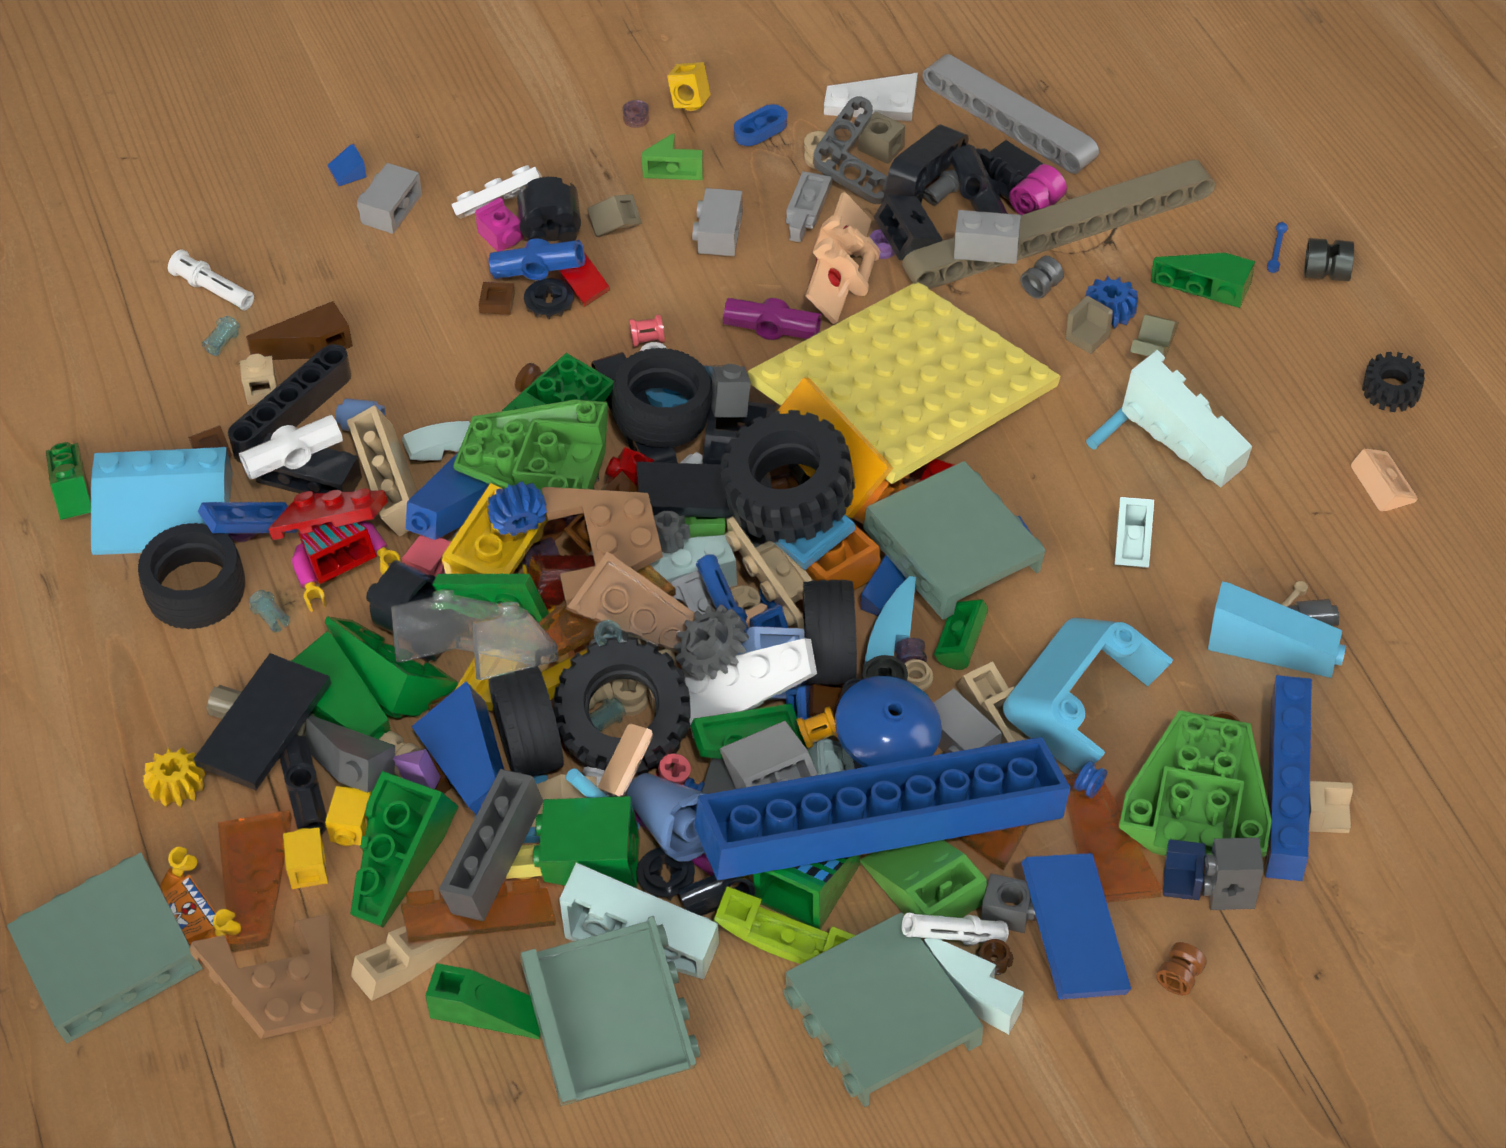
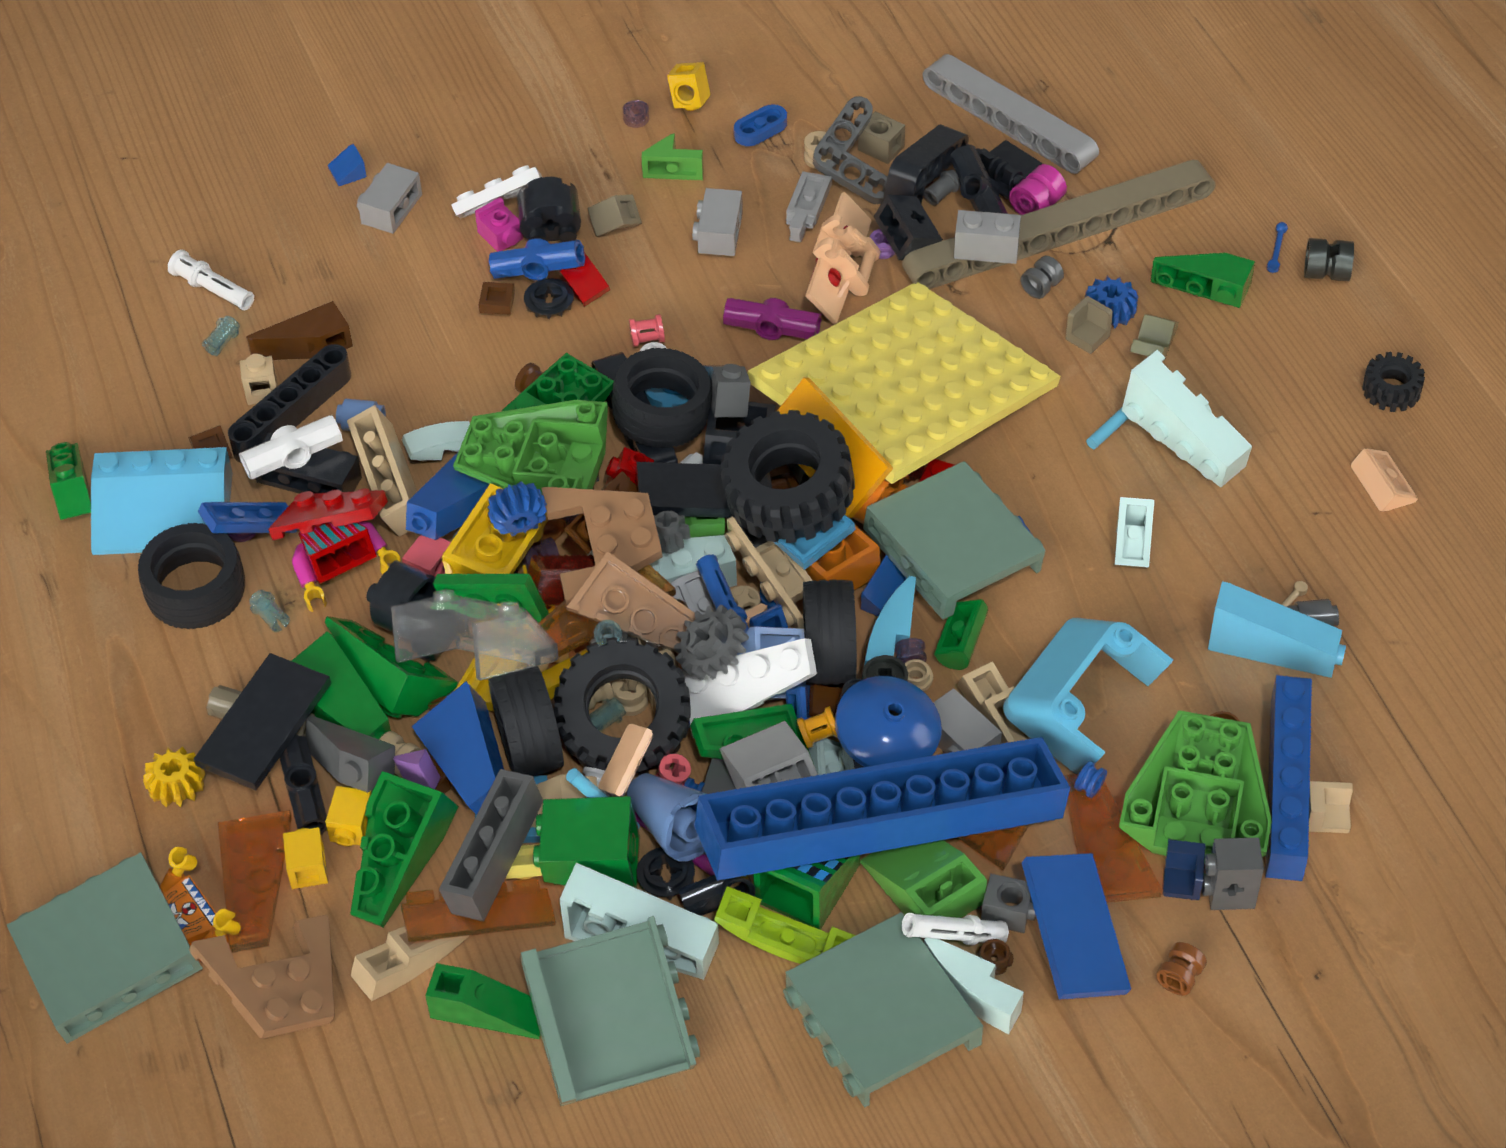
(888, 96): white wing -> none

